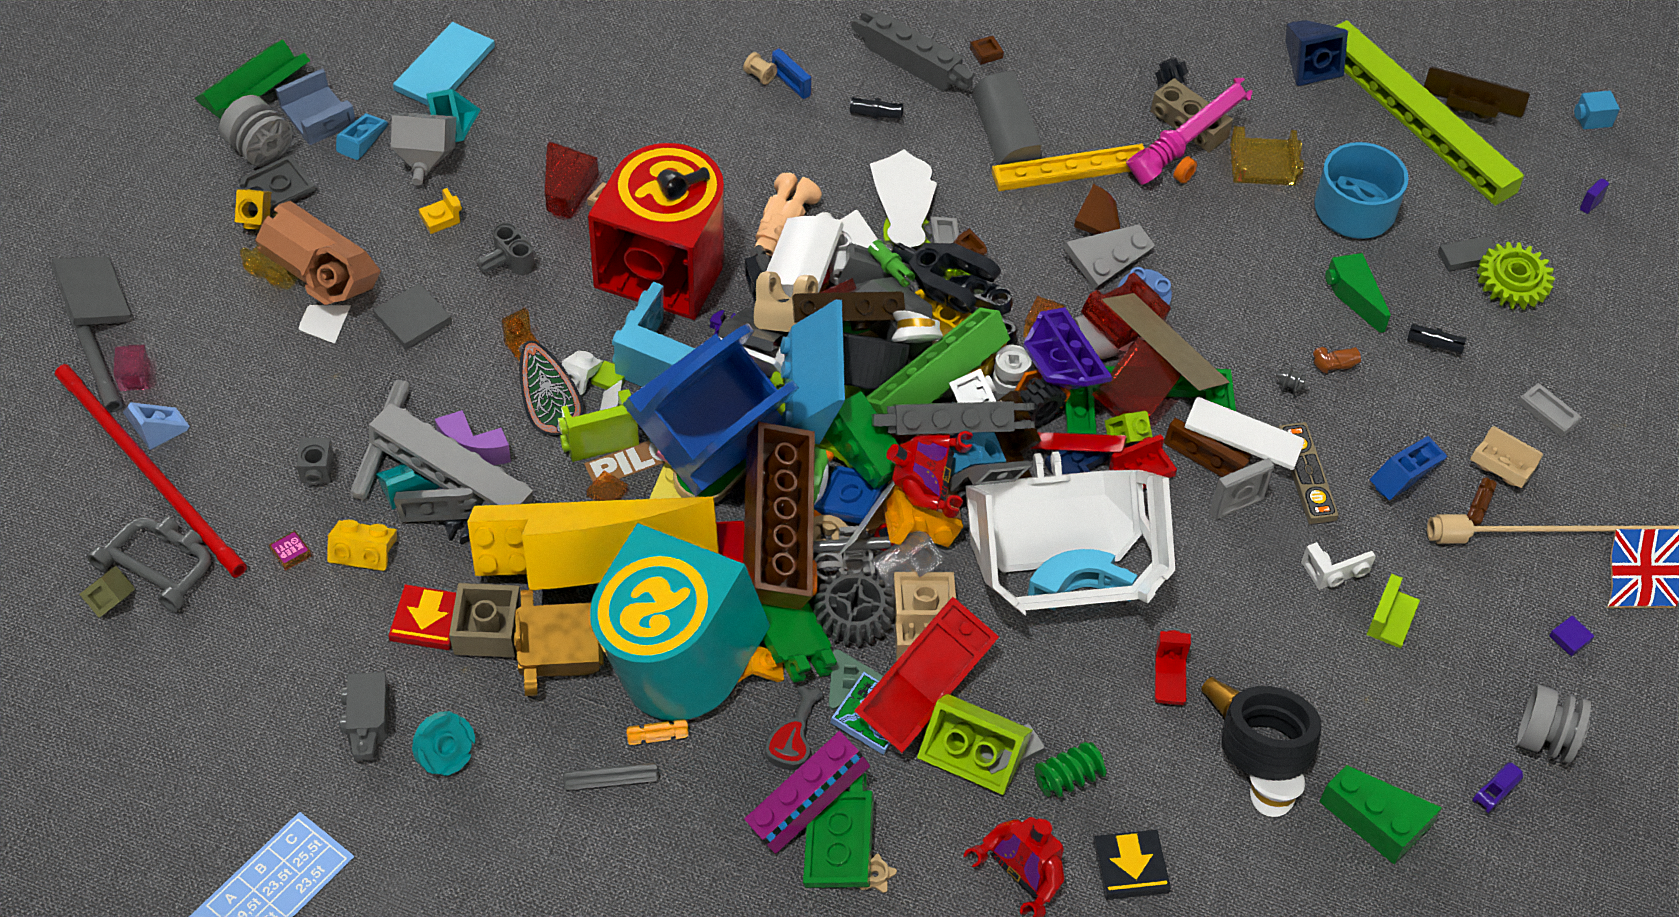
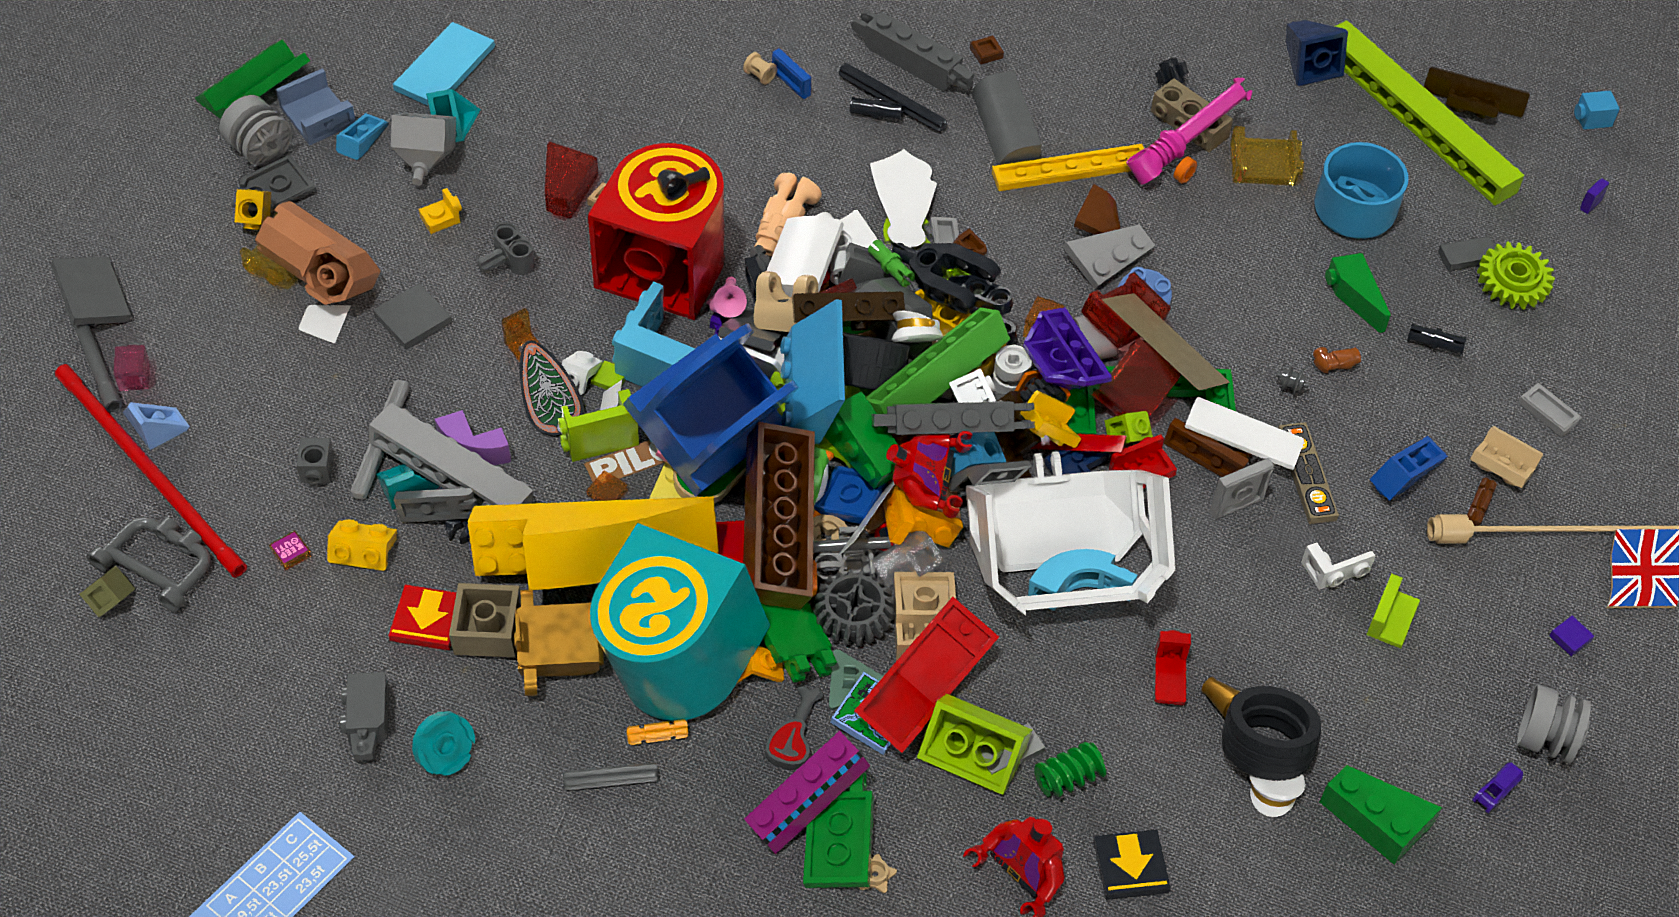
(728, 299): none -> bright pink piece
(890, 95): none -> black axle
(1051, 419): none -> yellow bracket

